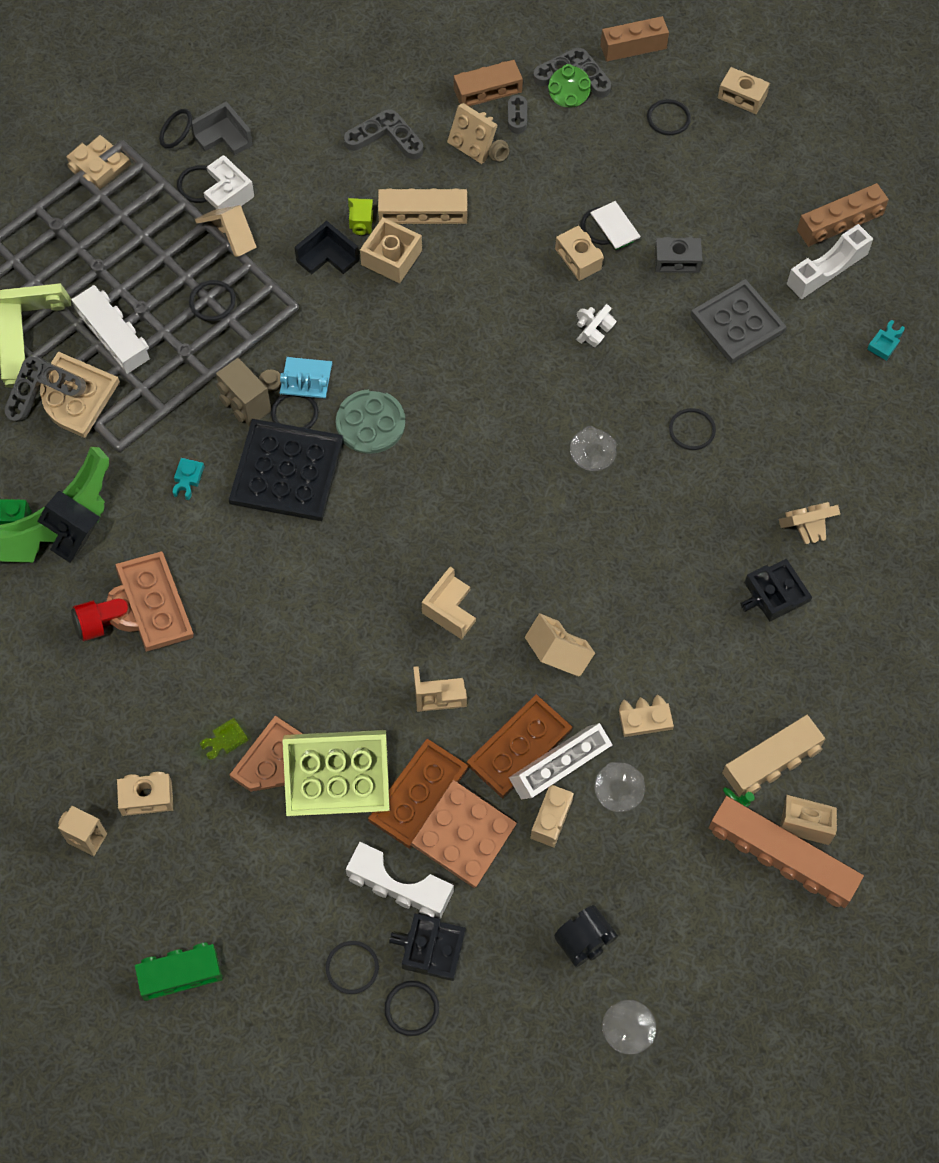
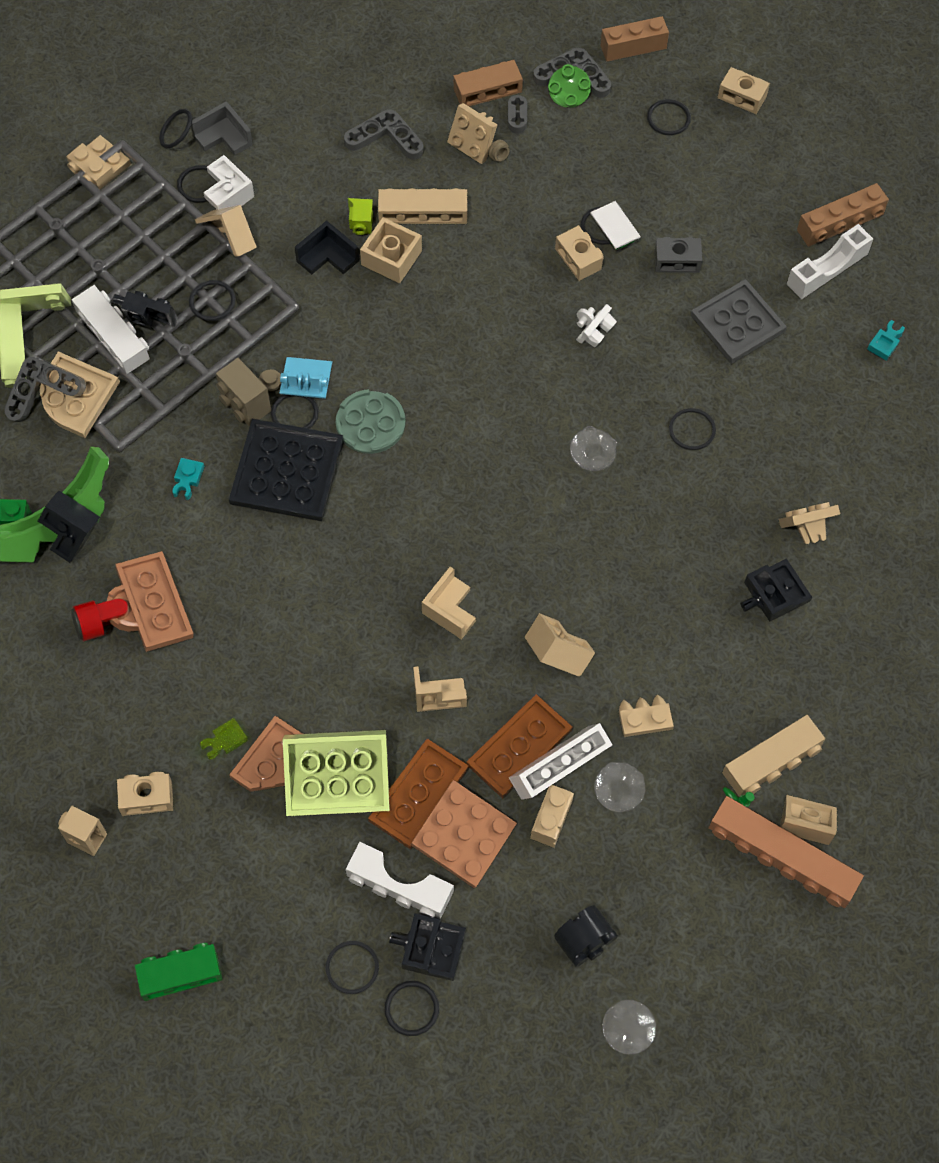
(143, 310): none -> black plate

